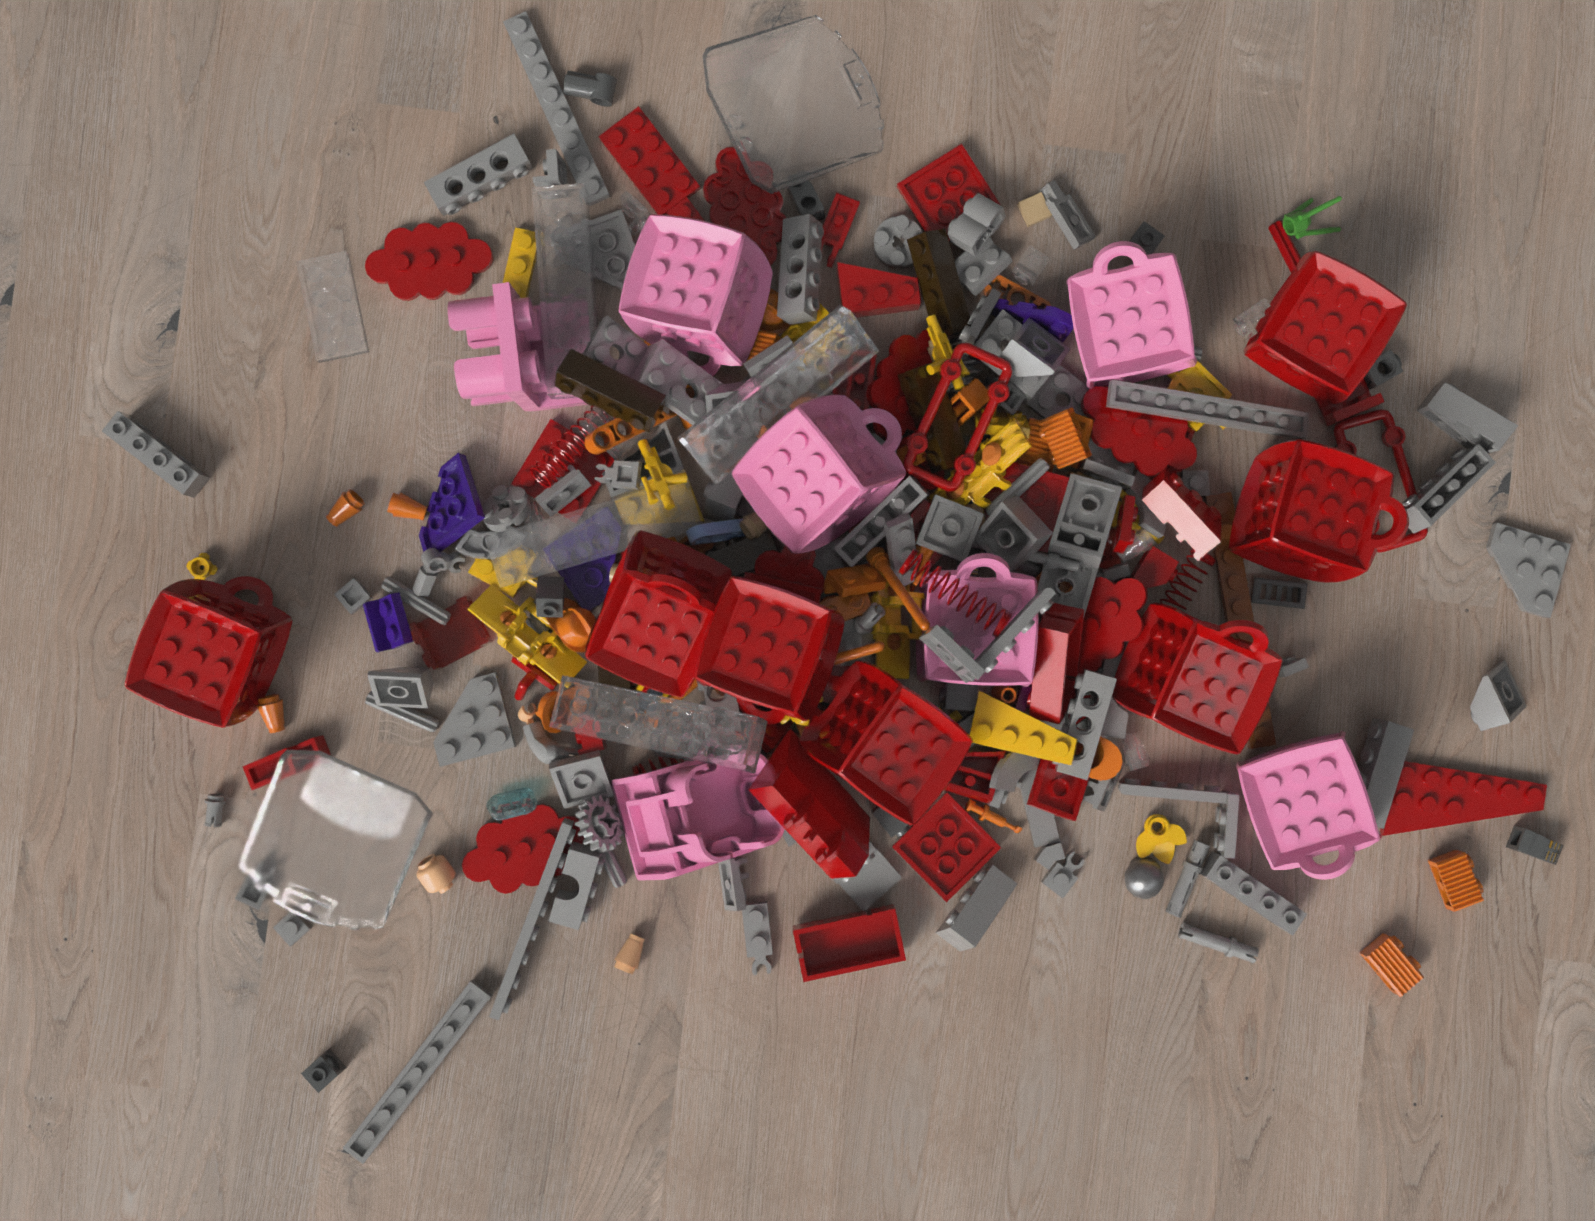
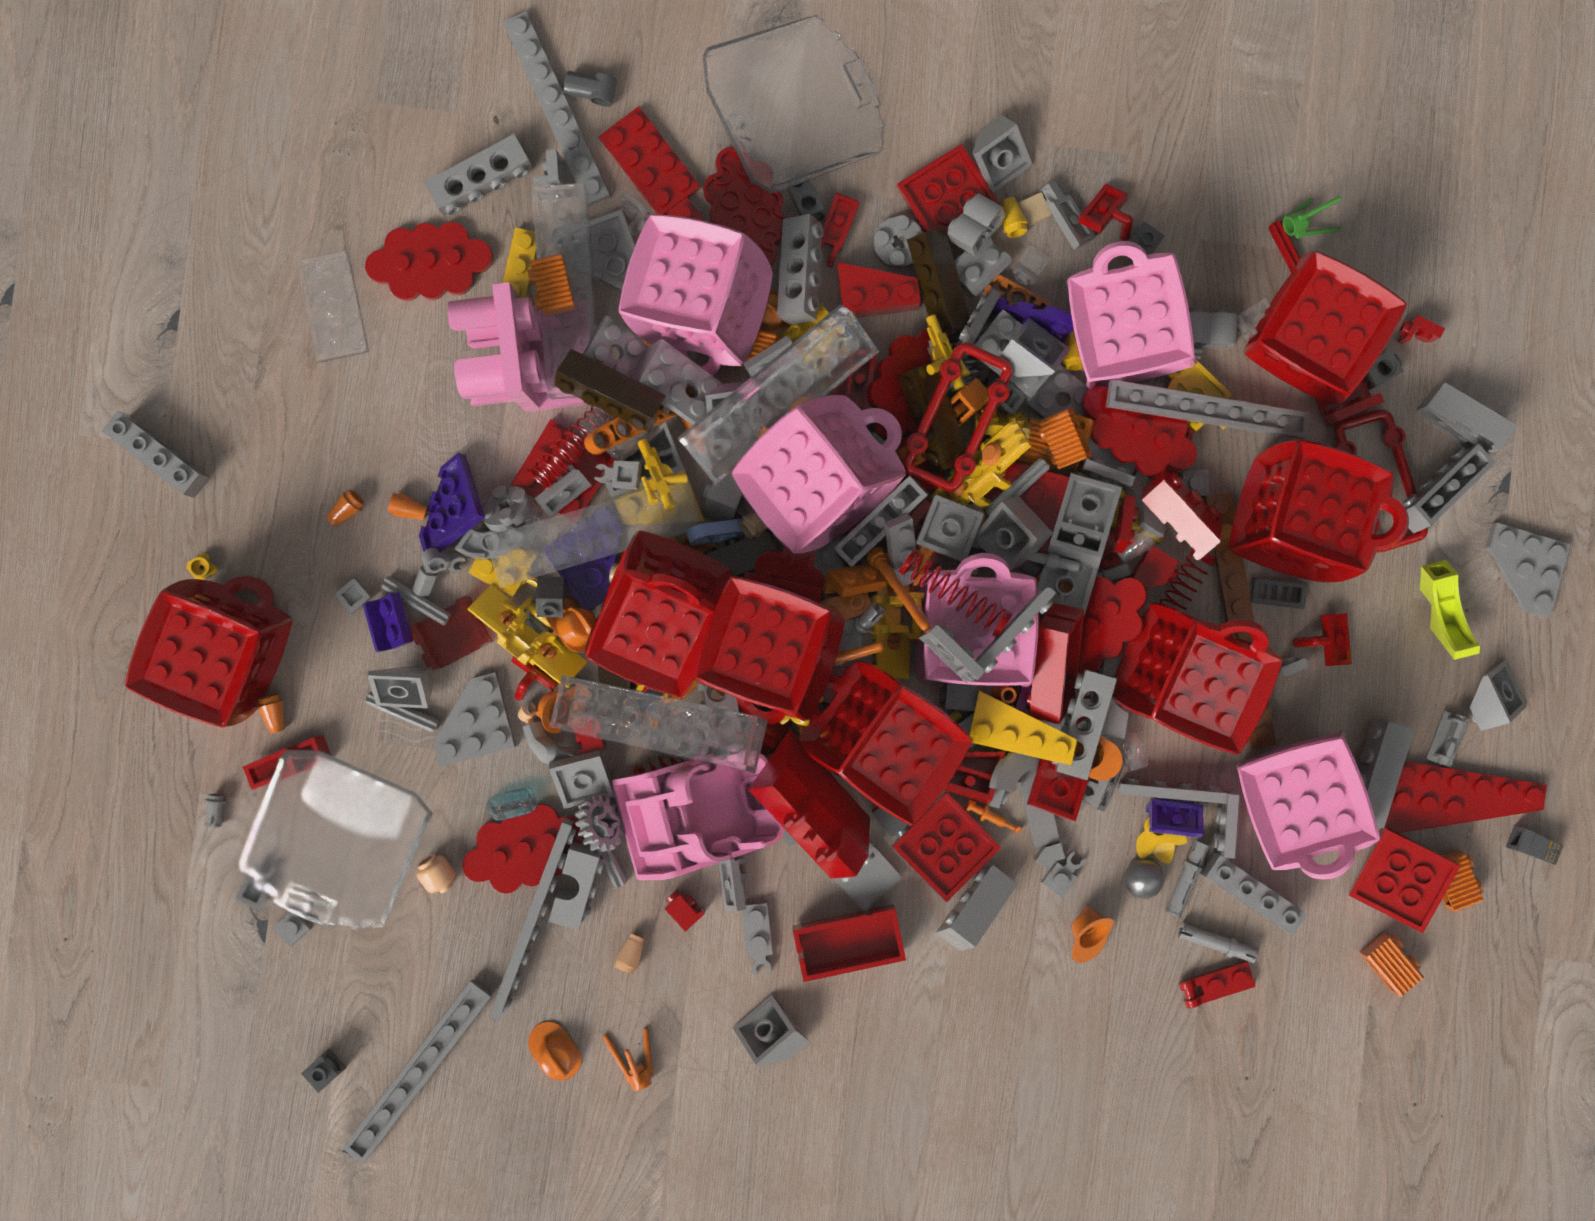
(552, 285): none -> orange brick
(554, 1051): none -> orange piece
(637, 1074): none -> orange plant
(683, 909): none -> red brick
(770, 1033): none -> light grey slope
(1000, 152): none -> light grey slope
(1015, 221): none -> yellow cone
(1072, 359): none -> yellow cone
(1090, 934): none -> orange piece
(1104, 208): none -> red plate
(1175, 818): none -> dark purple bracket
(1213, 329): none -> light grey brick
(1217, 984): none -> red plate
(1334, 639): none -> red plate
(1404, 880): none -> red plate
(1422, 328): none -> red bracket
(1447, 619): none -> neon yellow arch
(1447, 739): none -> light grey hinge

